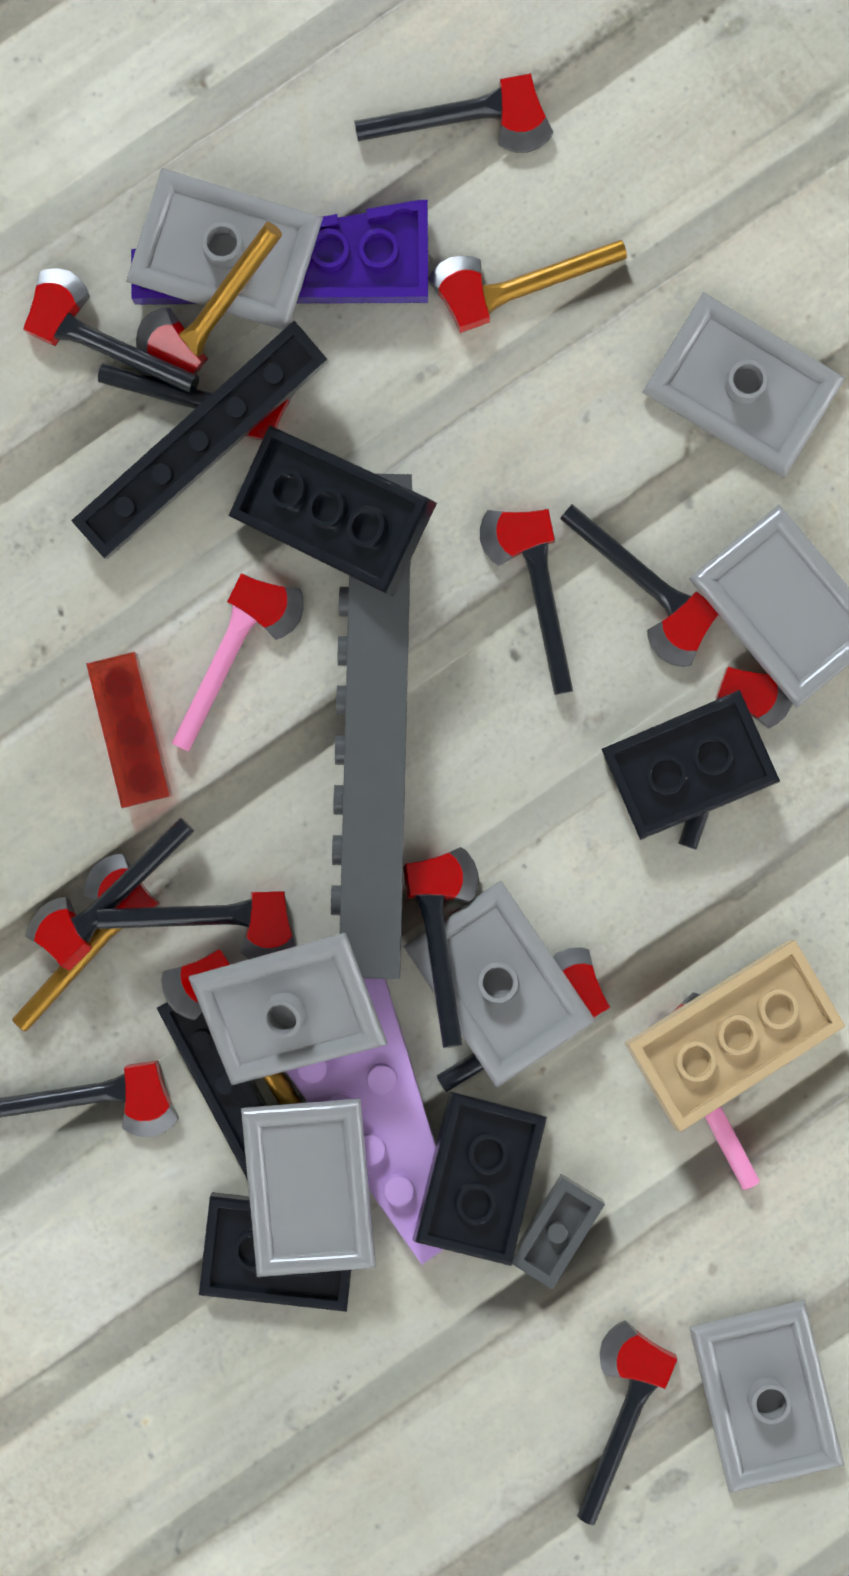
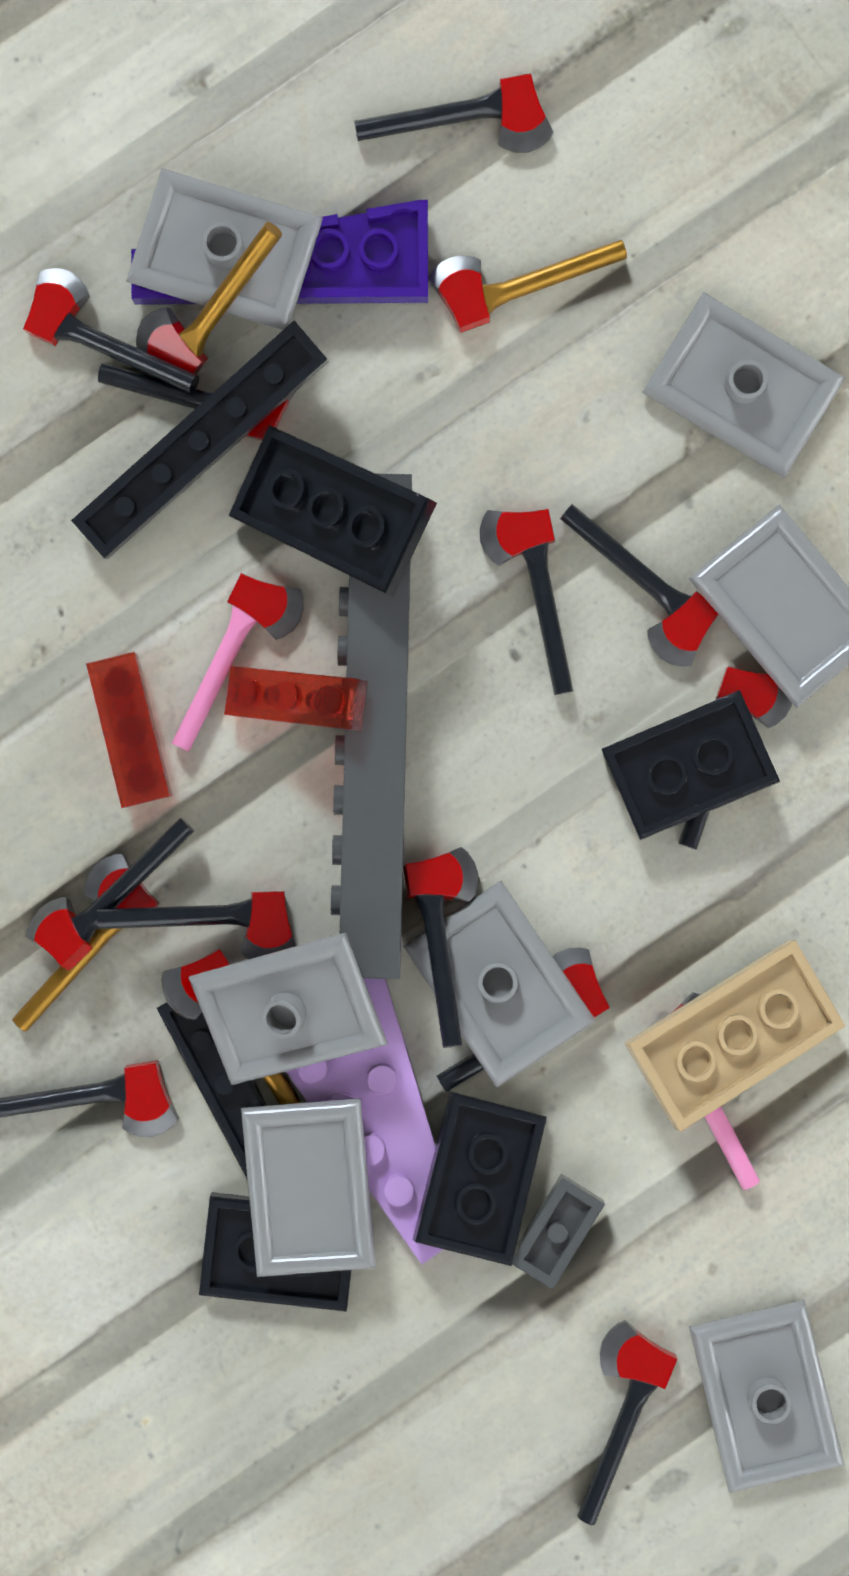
(296, 698): none -> clear red plate

